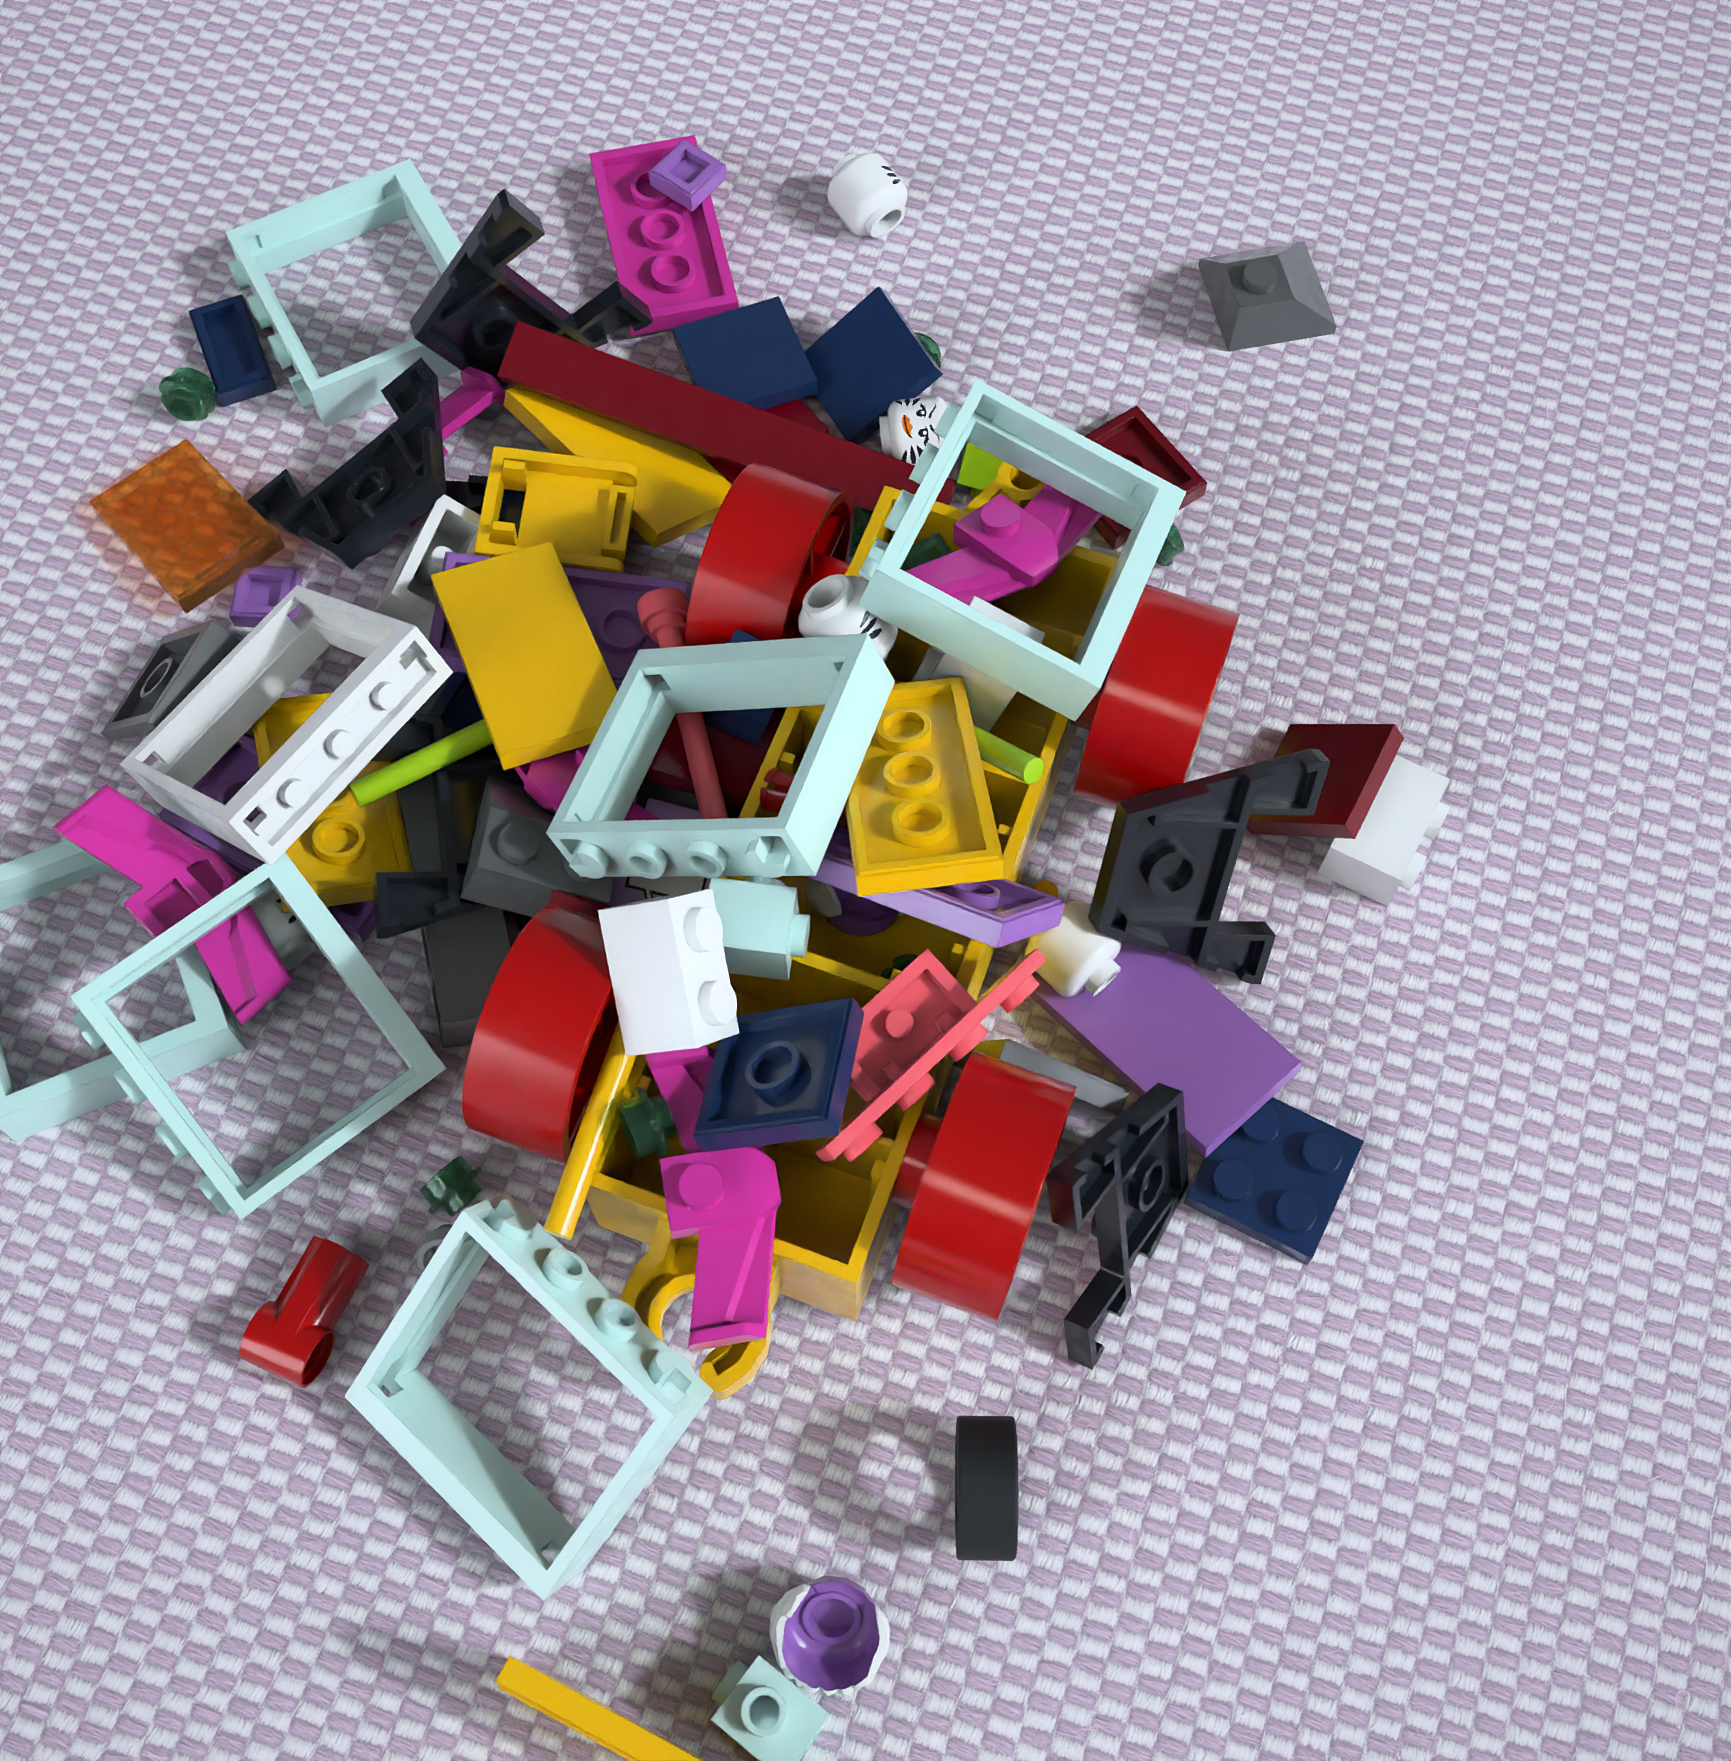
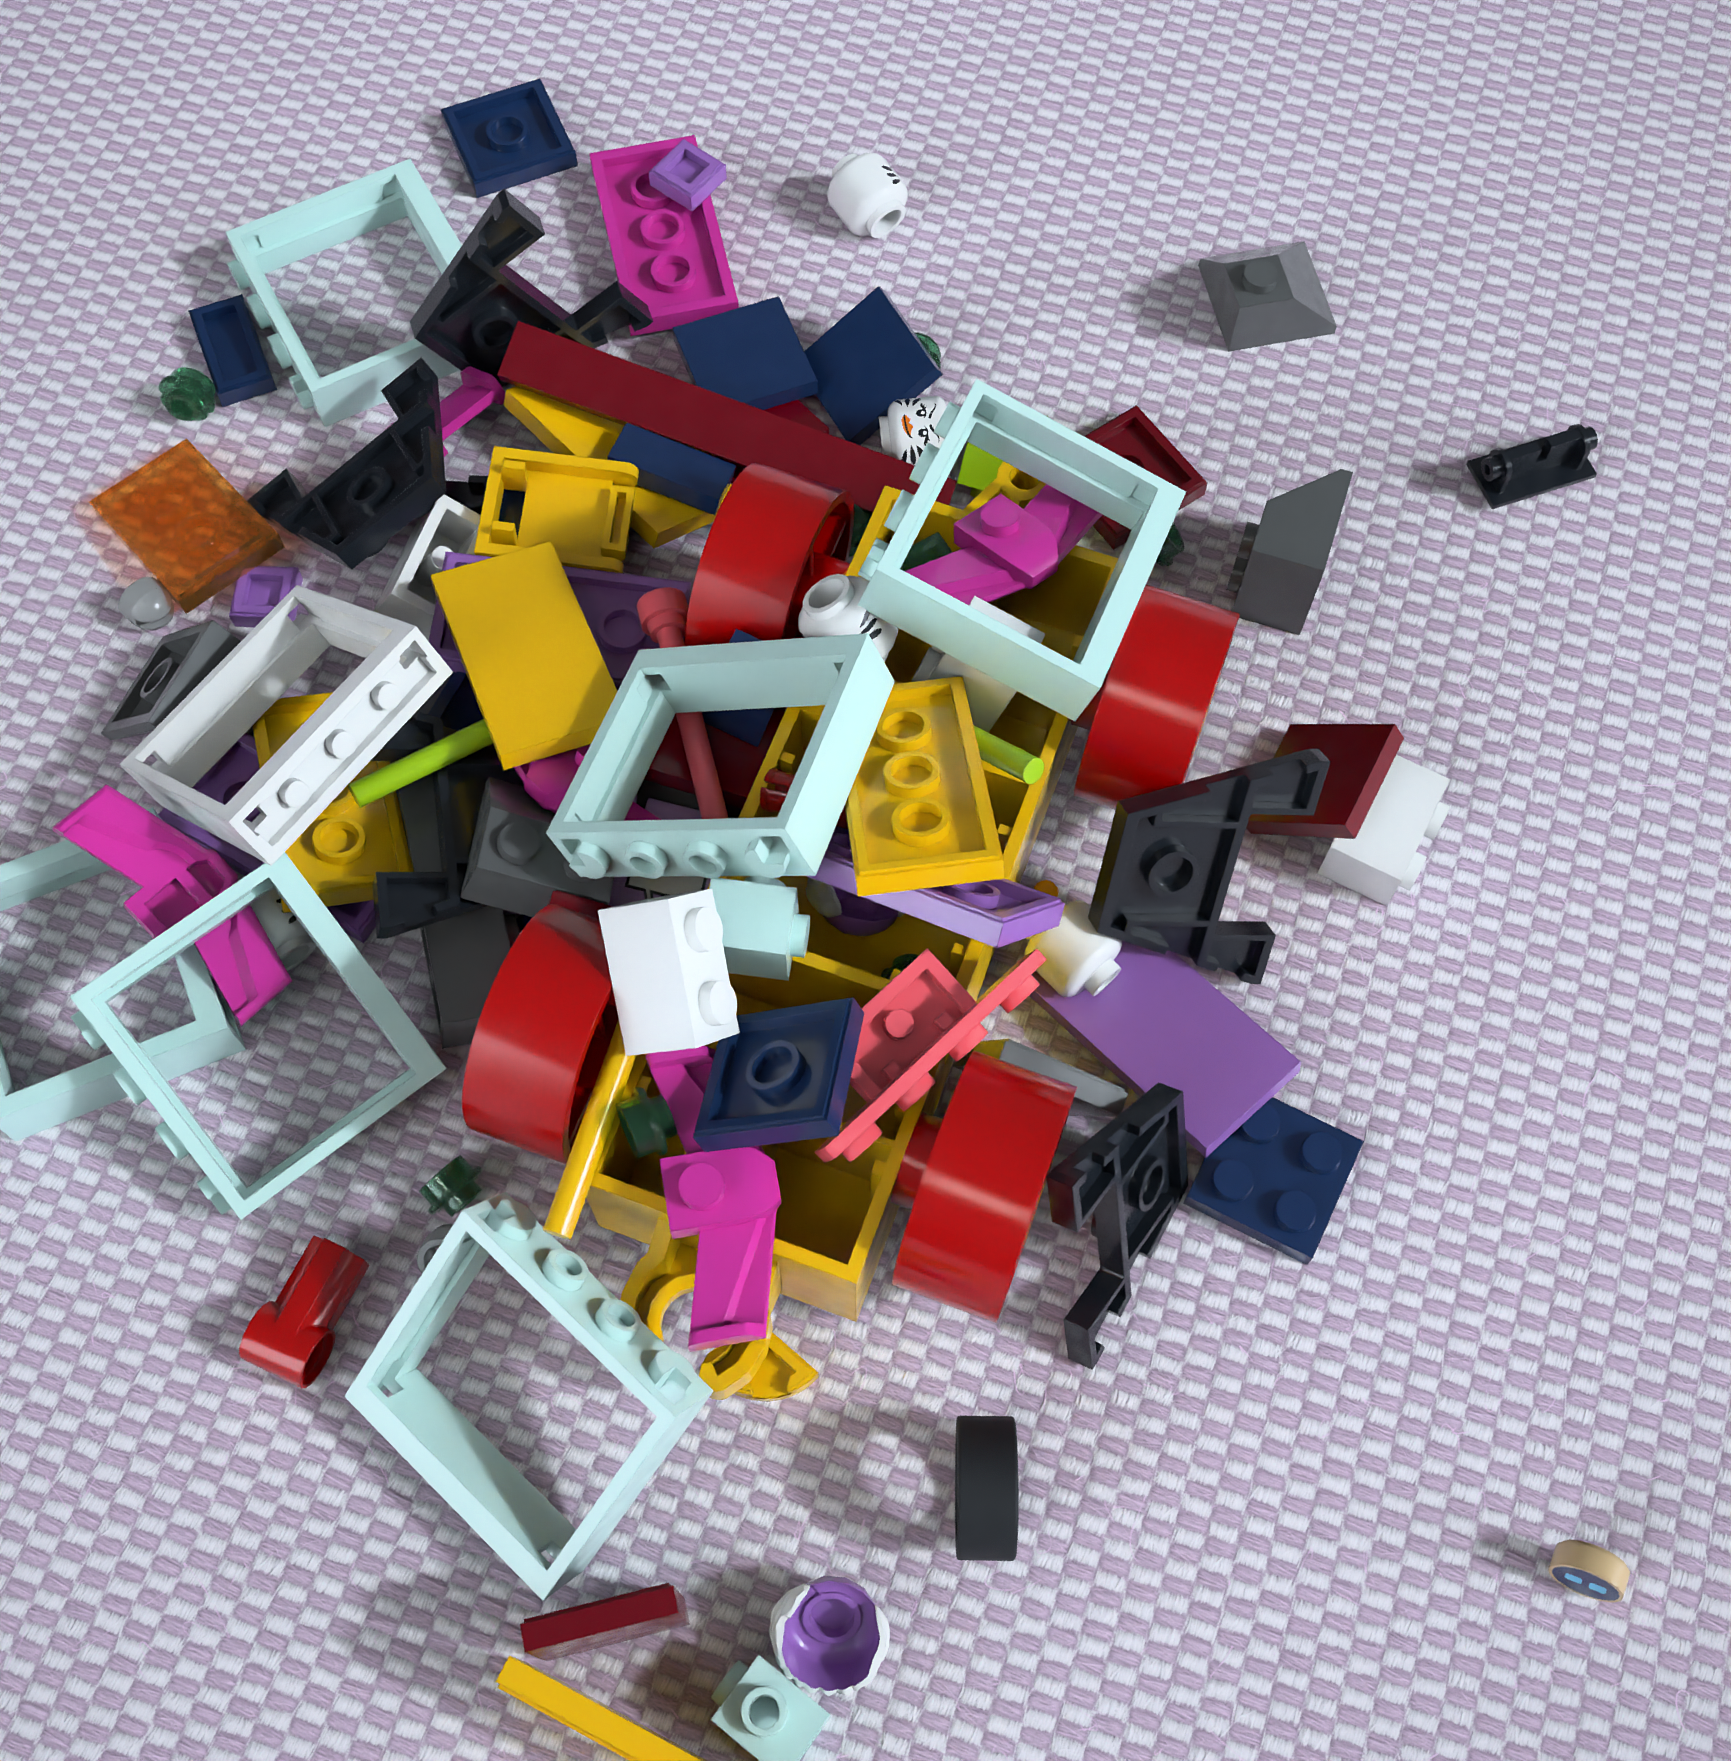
(147, 604): none -> light grey hinge
(509, 137): none -> dark blue tile
(604, 1622): none -> dark red tile
(674, 468): none -> dark blue tile
(779, 1375): none -> yellow tile
(1288, 553): none -> dark grey slope
(1535, 466): none -> black hinge
(1589, 1570): none -> tan tile

